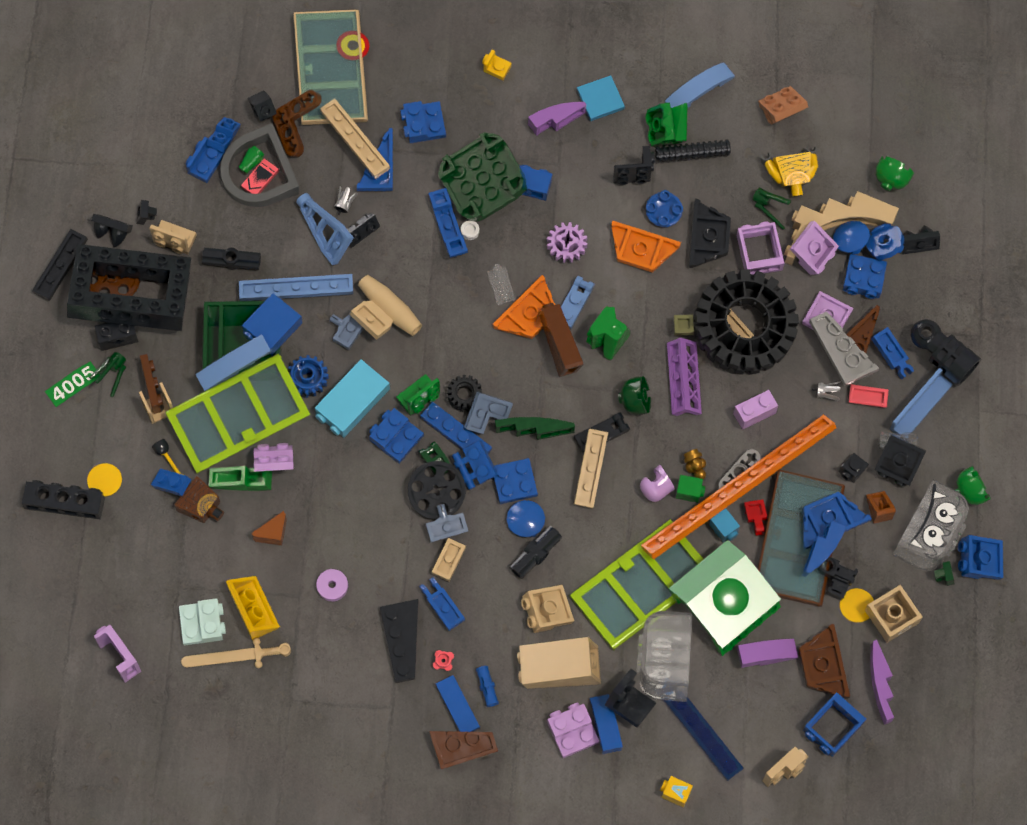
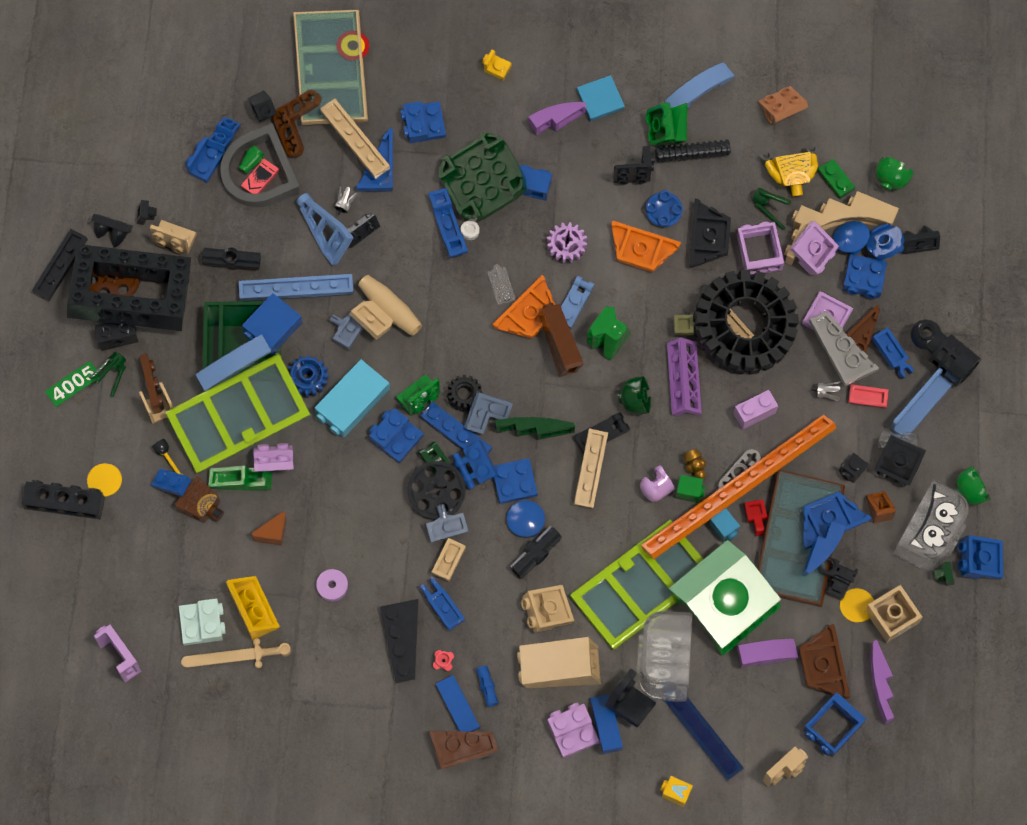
(836, 179): none -> green plate

